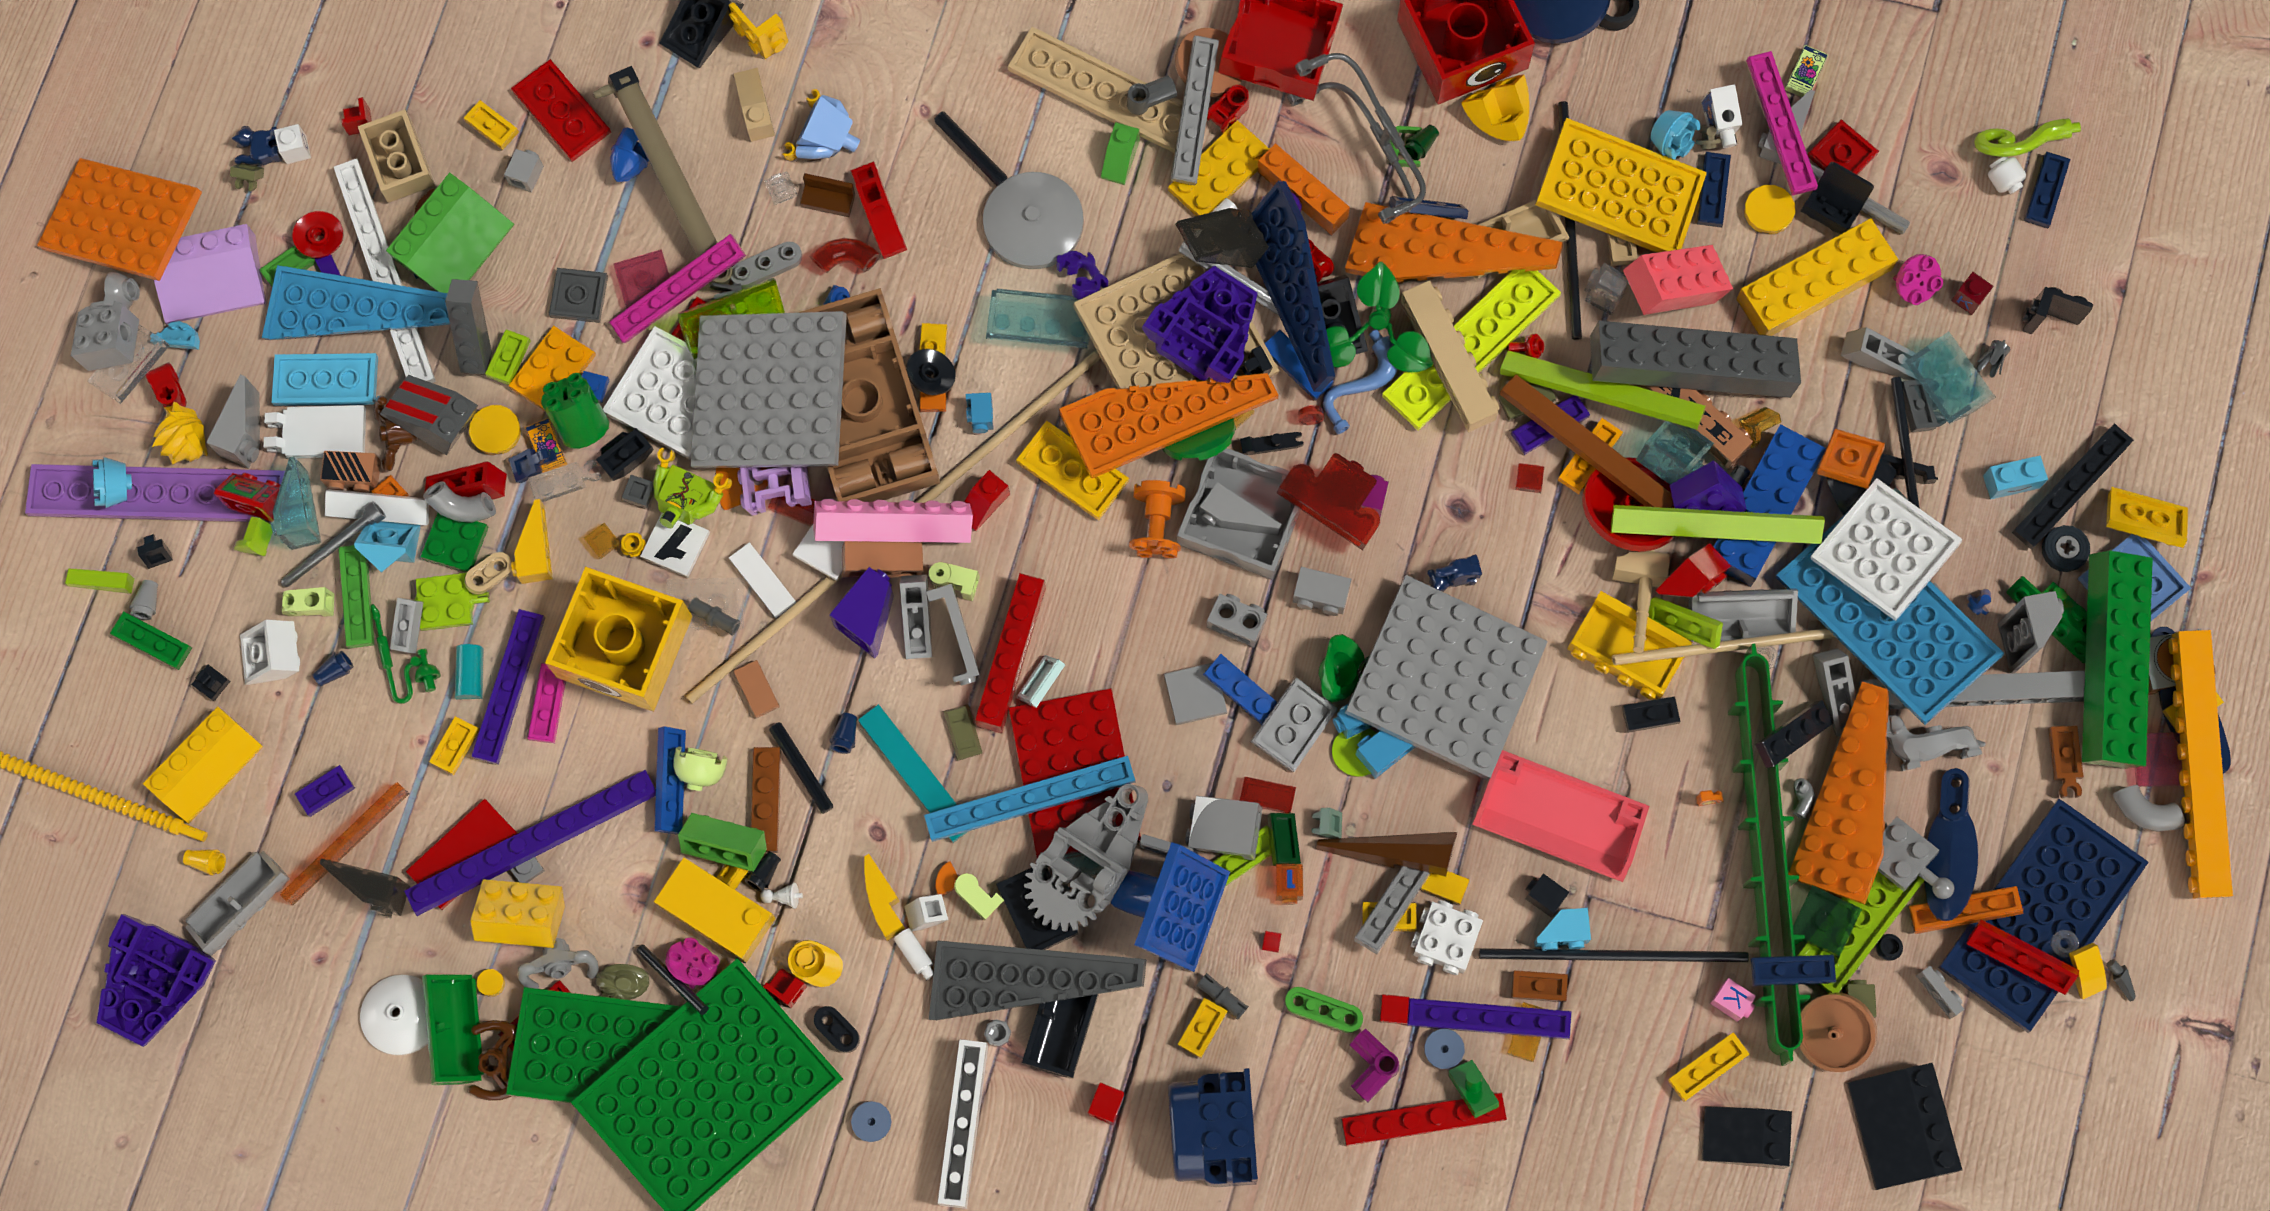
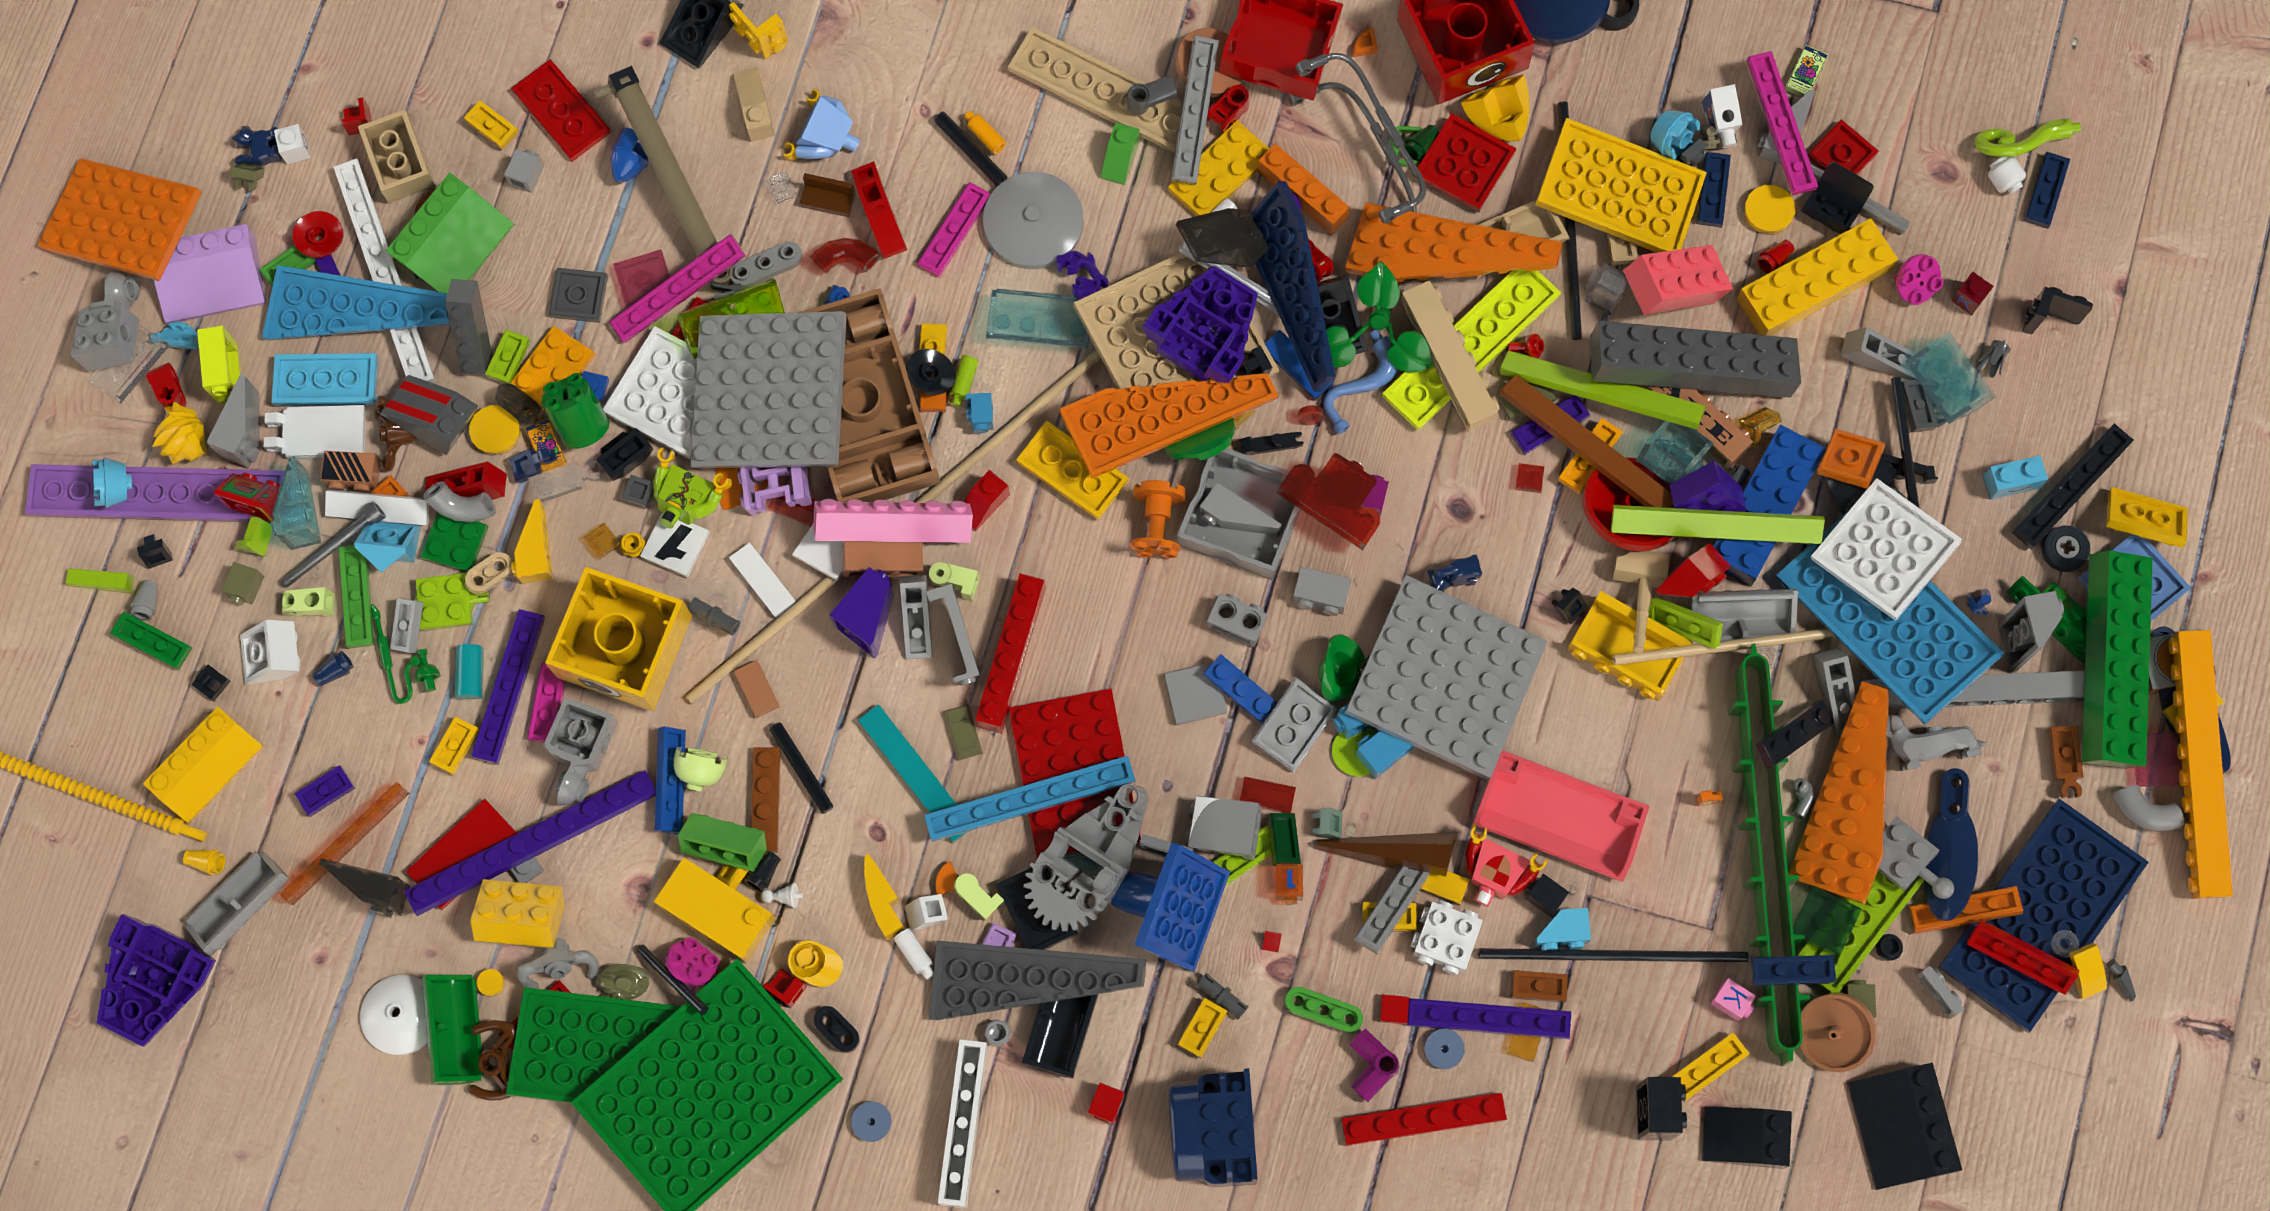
(218, 362): none -> neon yellow window
(242, 584): none -> olive brick
(518, 403): none -> clear smoke plate
(578, 741): none -> light grey brick
(844, 734): dark blue cone -> none
(954, 230): none -> dark pink tile
(963, 379): none -> lime cylinder
(985, 132): none -> light orange cylinder
(999, 936): none -> lavender tile
(1040, 681): light aqua tile -> none
(1365, 43): none -> orange tile
(1433, 207): dark blue tile -> none
(1465, 162): none -> red plate
(1473, 1088): green tile -> none
(1497, 868): none -> torso
(1570, 605): none -> black tile
(1651, 714): black plate -> none
(1660, 1108): none -> black brick
(1694, 153): none -> dark grey plate
(1775, 256): none -> red cone

